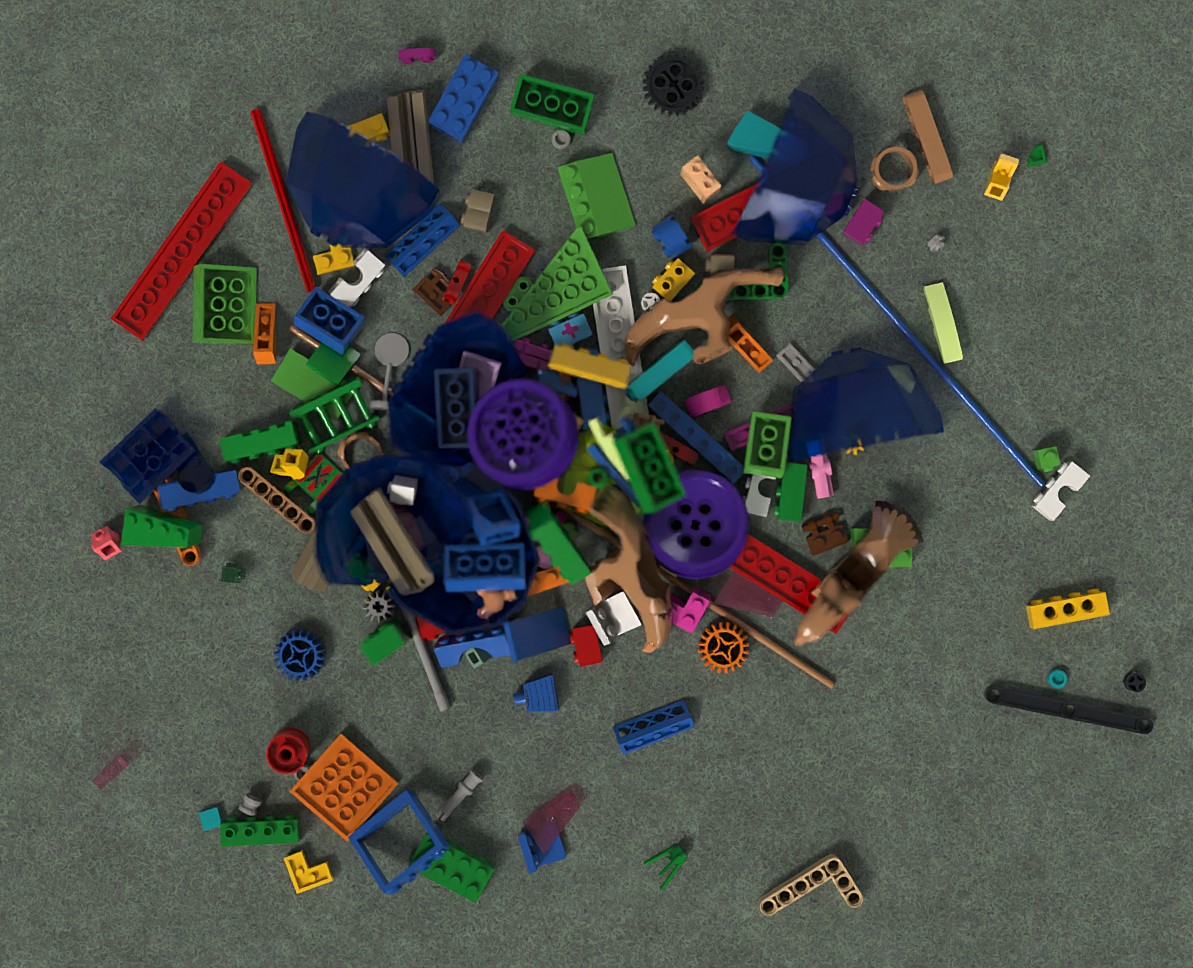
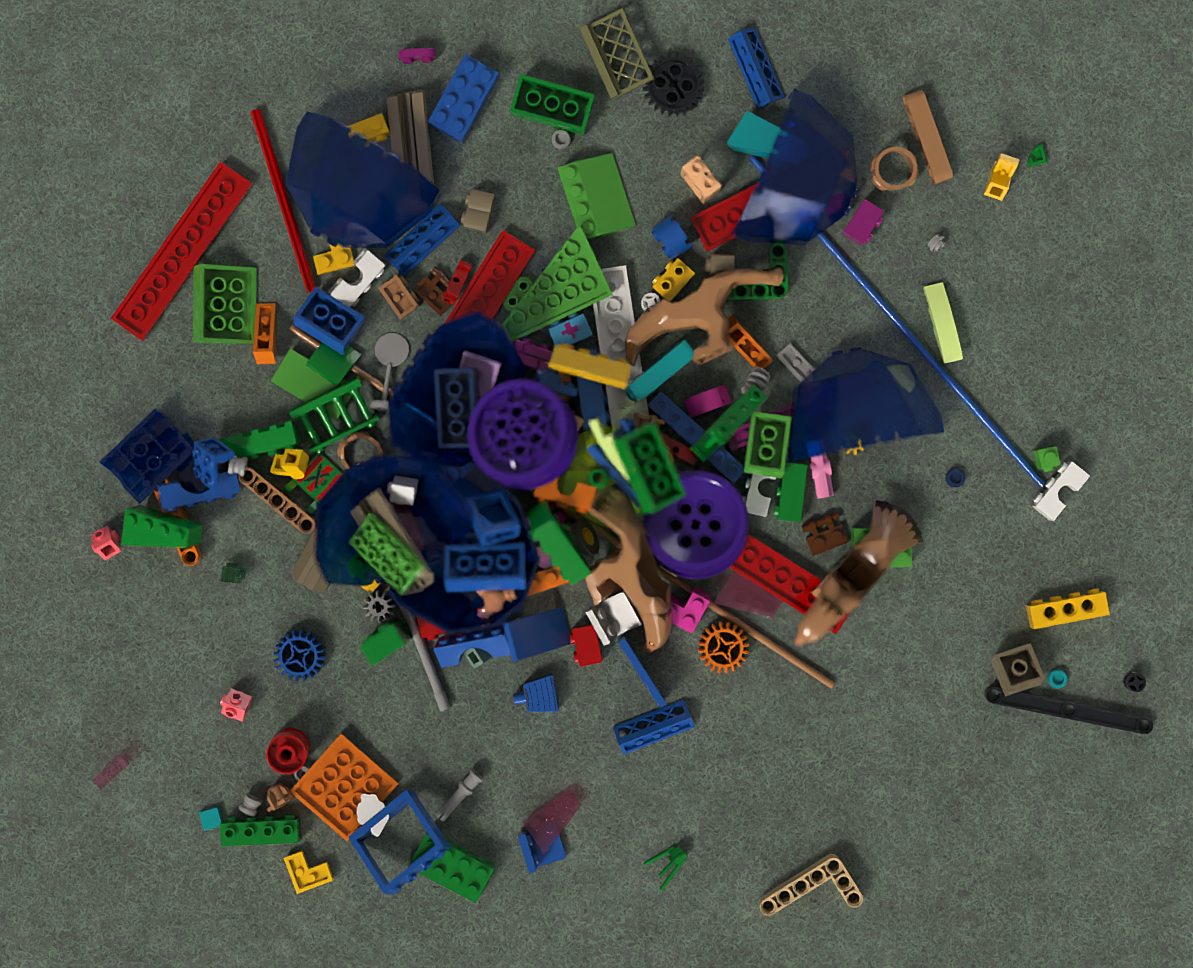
(207, 455): none -> blue bracket
(235, 704): none -> coral brick
(238, 465): none -> light grey wheel
(278, 796): none -> medium nougat piece
(367, 809): none -> white sticker
(387, 553): none -> bright green tile
(399, 297): none -> medium nougat bracket
(586, 537): none -> dark grey tile
(602, 61): none -> olive fence
(633, 658): none -> blue tile
(728, 422): none -> green fence
(753, 68): none -> blue fence
(757, 376): none -> light grey gear
(955, 478): none -> dark blue tile
(1017, 669): none -> dark tan brick

